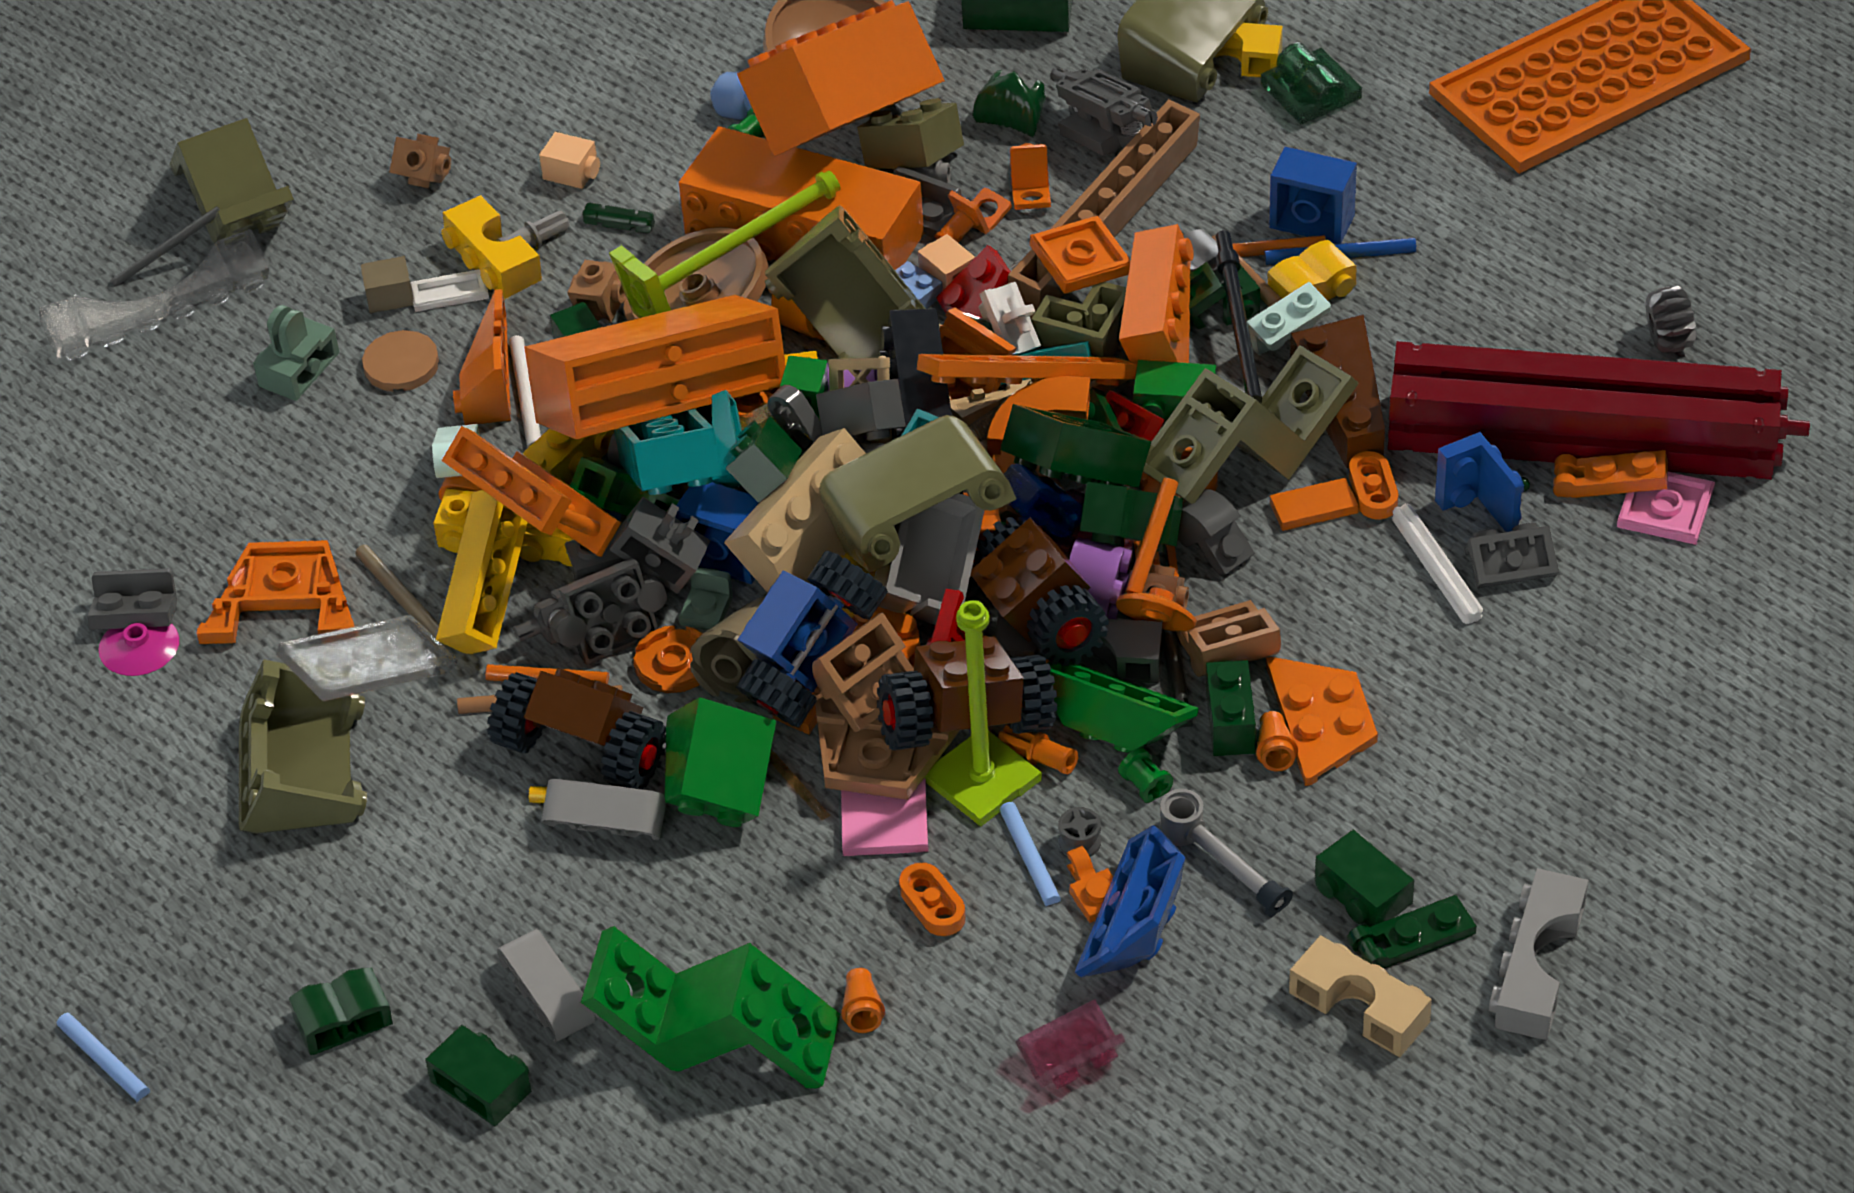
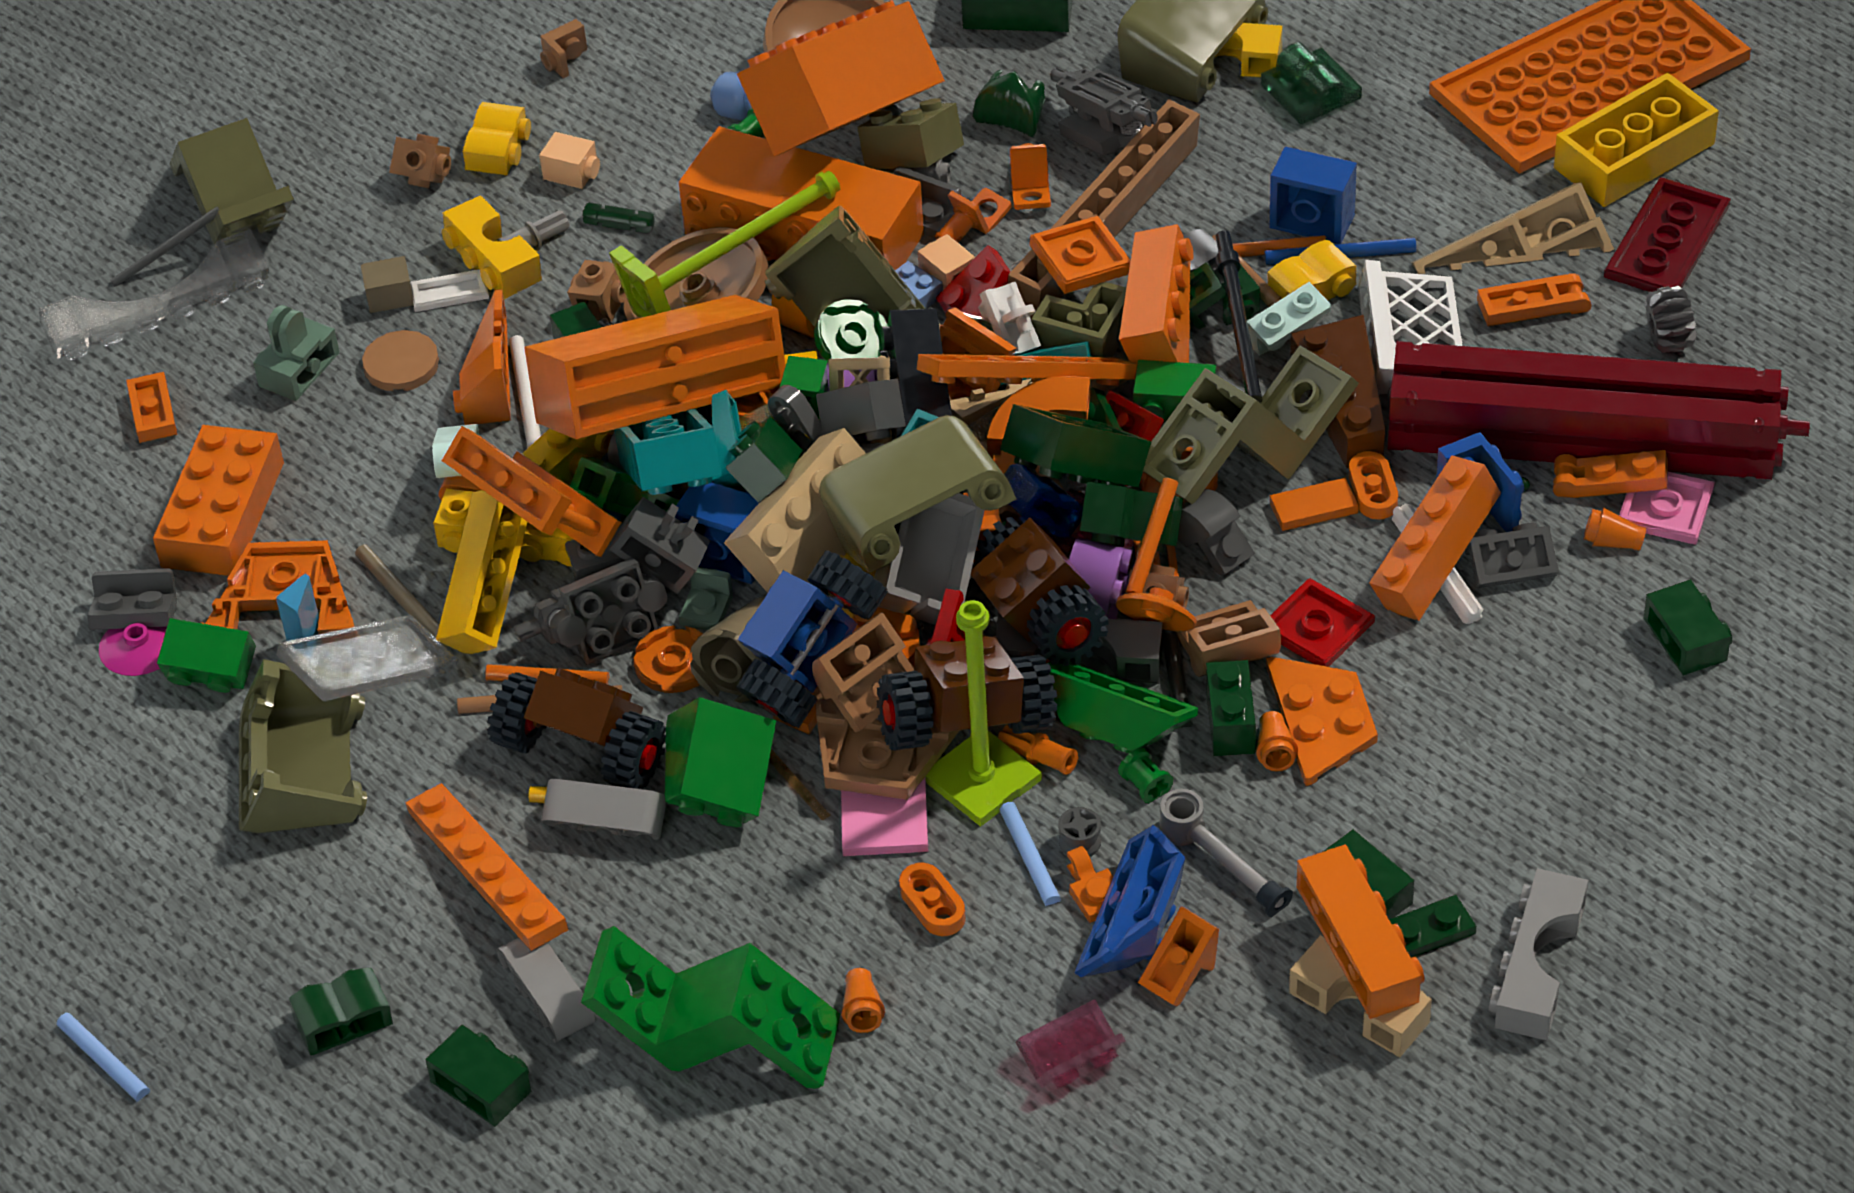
(151, 407): none -> orange plate
(206, 655): none -> green brick
(218, 499): none -> orange brick
(298, 609): none -> dark azure slope
(487, 867): none -> orange plate
(496, 138): none -> yellow brick
(563, 44): none -> medium nougat bracket
(849, 331): none -> tile
(1180, 956): none -> orange slope
(1320, 623): none -> red tile
(1359, 931): none -> orange brick
(1385, 329): none -> white fence
(1435, 537): none -> orange brick
(1533, 299): none -> orange plate
(1547, 226): none -> tan wedge
(1613, 531): none -> orange cone
(1636, 139): none -> yellow brick
(1667, 236): none -> dark red tile
(1687, 627): none -> dark green brick

